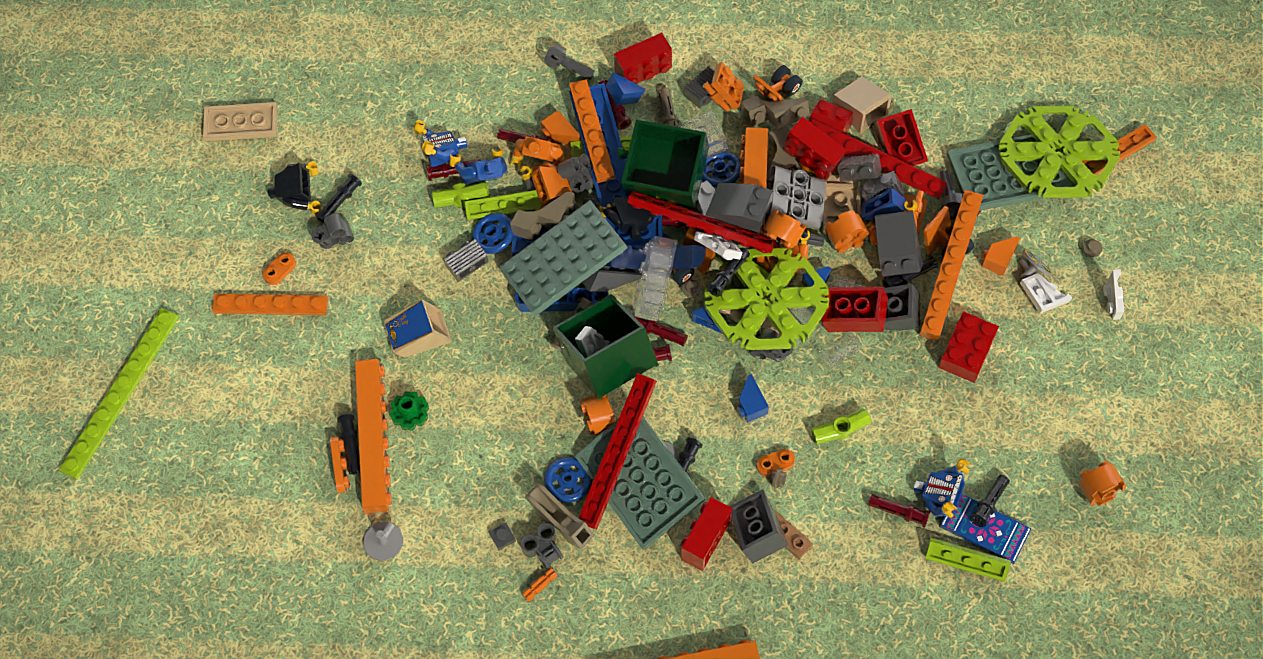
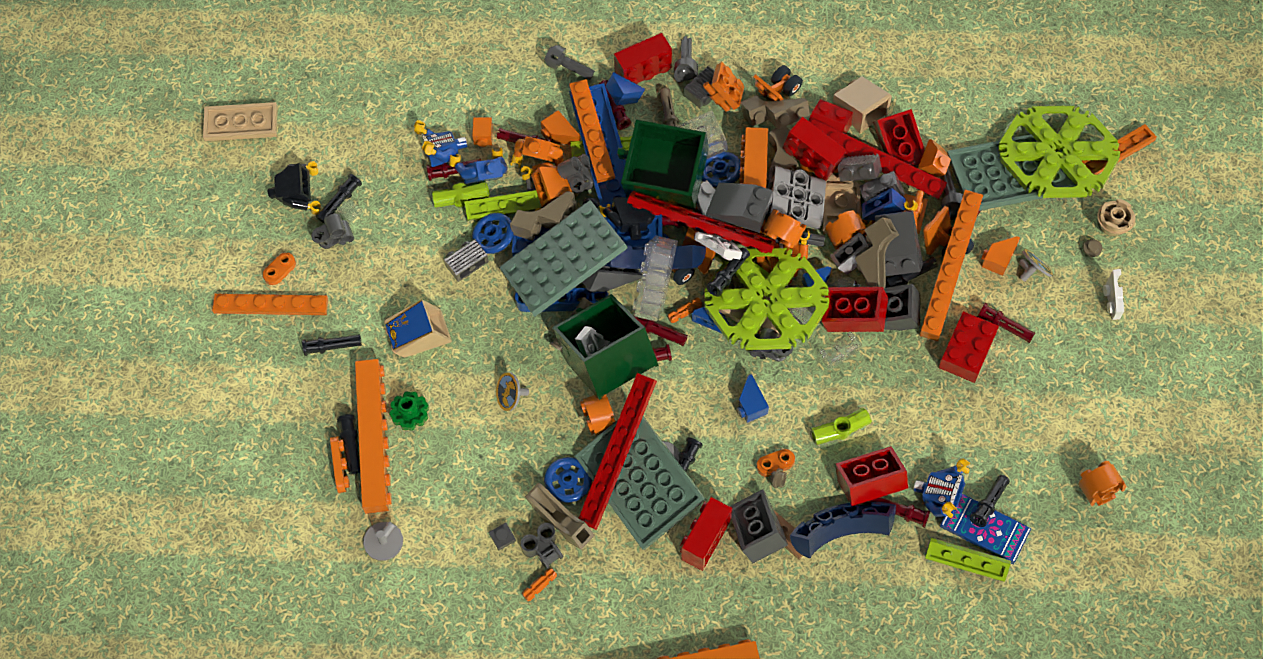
(118, 394): lime plate -> none
(321, 344): none -> black pin
(349, 211): none -> clear tile
(482, 131): none -> orange brick
(509, 391): none -> shield
(684, 310): none -> orange axle
(686, 67): none -> dark grey piece
(691, 288): dark tan plate -> none
(840, 522): none -> dark blue brick
(845, 255): none -> flat silver brick
(871, 476): none -> red brick
(872, 261): none -> dark tan arch
(934, 160): none -> orange slope
(1027, 334): none -> dark red pin
(1043, 293): white wing -> none
(1116, 217): none -> tan cone

